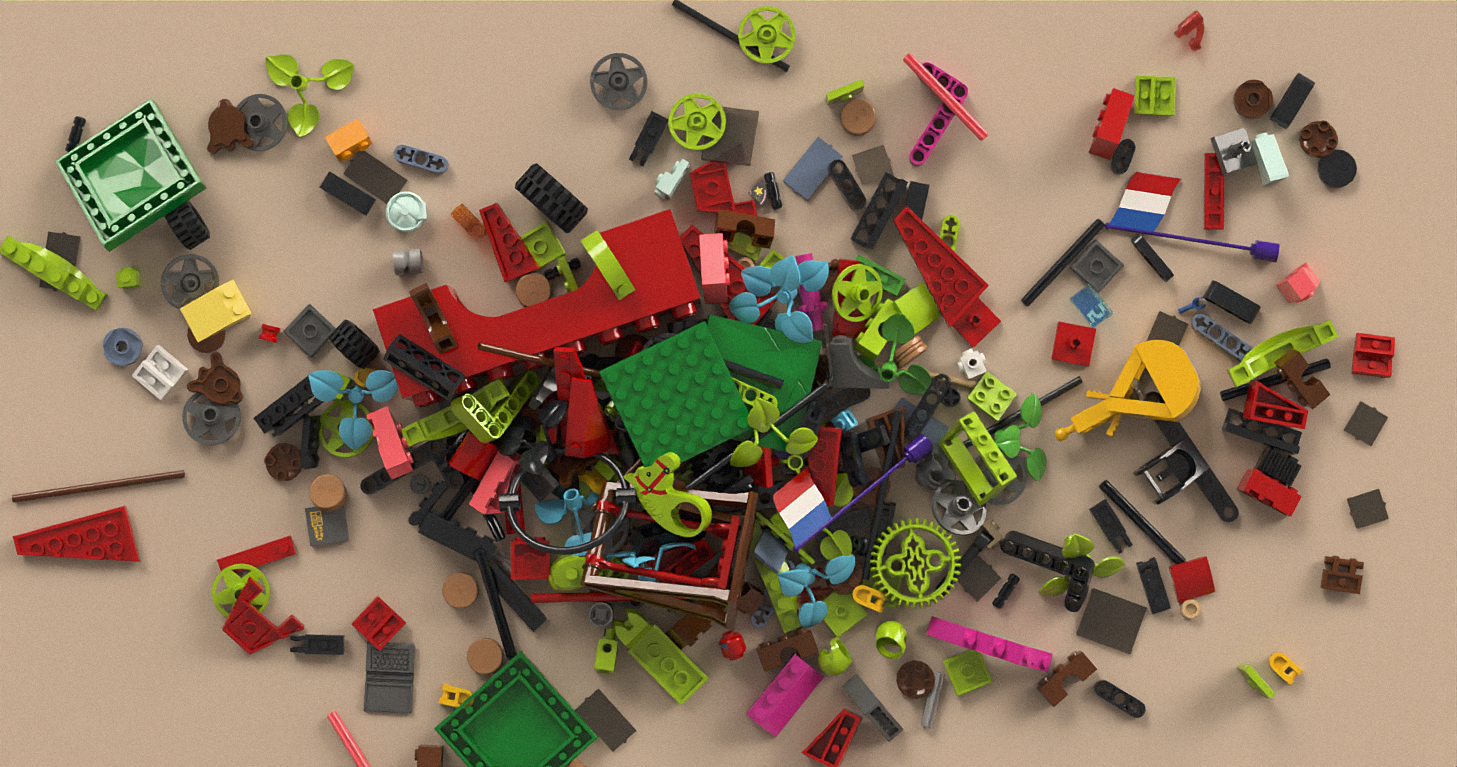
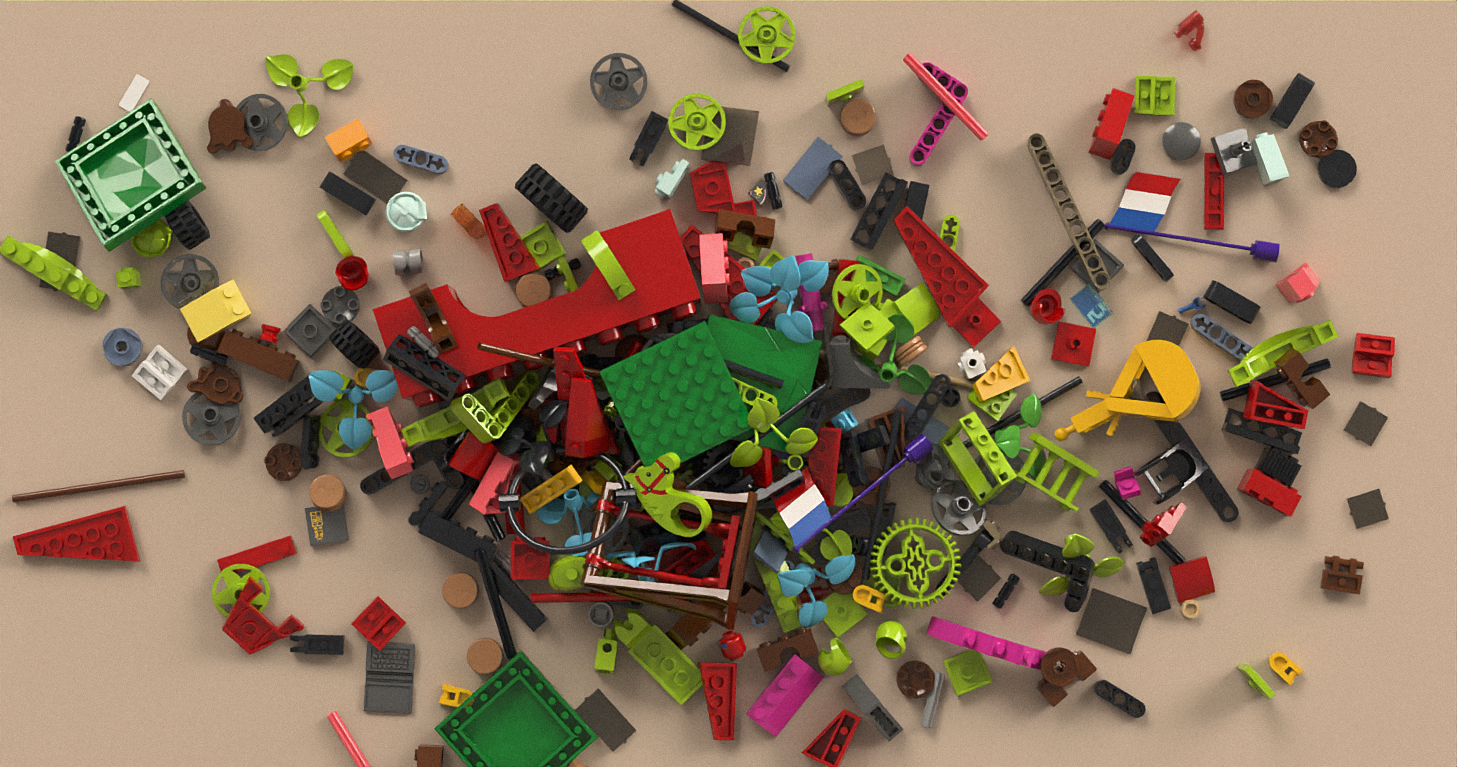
(134, 93): none -> white sticker
(152, 240): none -> lime piece
(209, 354): none -> black axle
(258, 355): none -> reddish brown brick
(334, 234): none -> lime beam
(340, 305): none -> dark grey dish
(352, 273): none -> red helmet
(423, 341): none -> light grey axle
(550, 489): none -> yellow tile
(720, 697): none -> red wing
(779, 488): none -> black hinge
(867, 326): none -> lime plate
(1002, 376): none -> yellow wing
(1047, 307): none -> red helmet
(1068, 202): none -> dark tan beam
(1069, 672): none -> reddish brown plate
(1070, 462): none -> lime fence
(1126, 483): none -> dark pink bracket
(1161, 525): none -> red plate
(1181, 141): none -> dark grey dish

